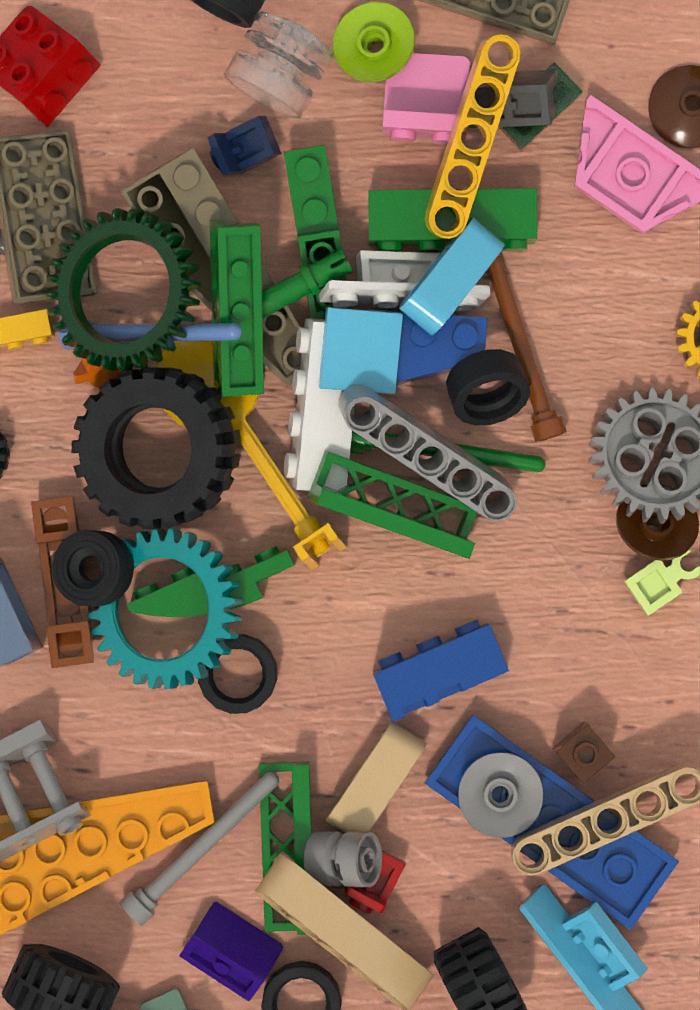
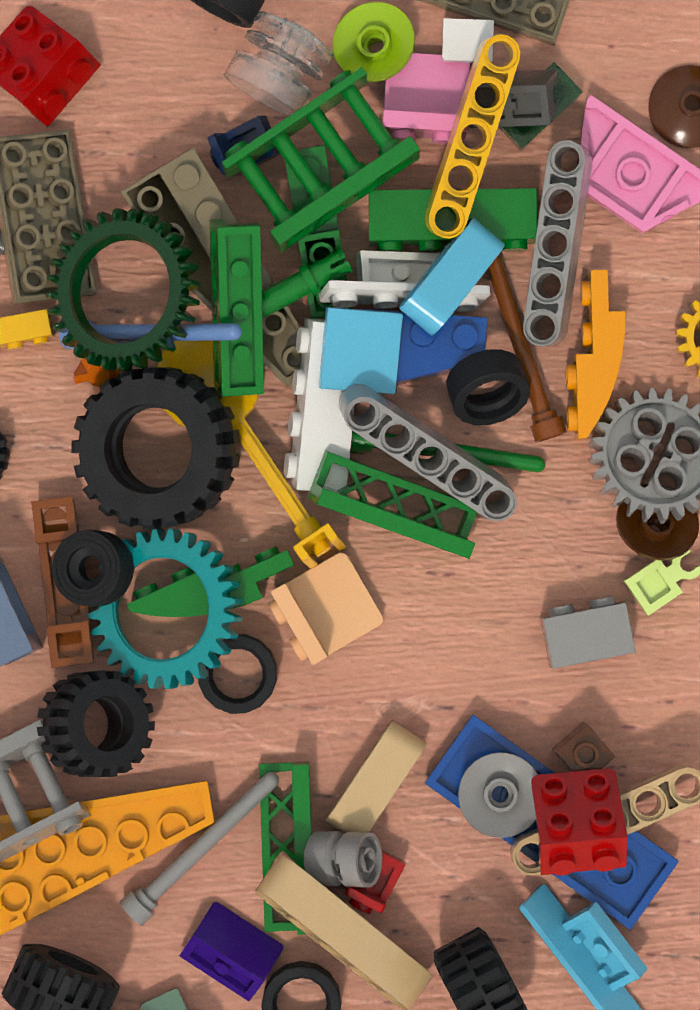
(126, 724): none -> black tyre
(324, 201): none -> green fence
(325, 608): none -> light nougat bracket
(439, 669): blue wedge -> none
(463, 38): none -> white panel
(549, 224): none -> light grey beam
(579, 821): none -> red bracket
(588, 633): none -> light grey brick
(594, 374): none -> light orange slope

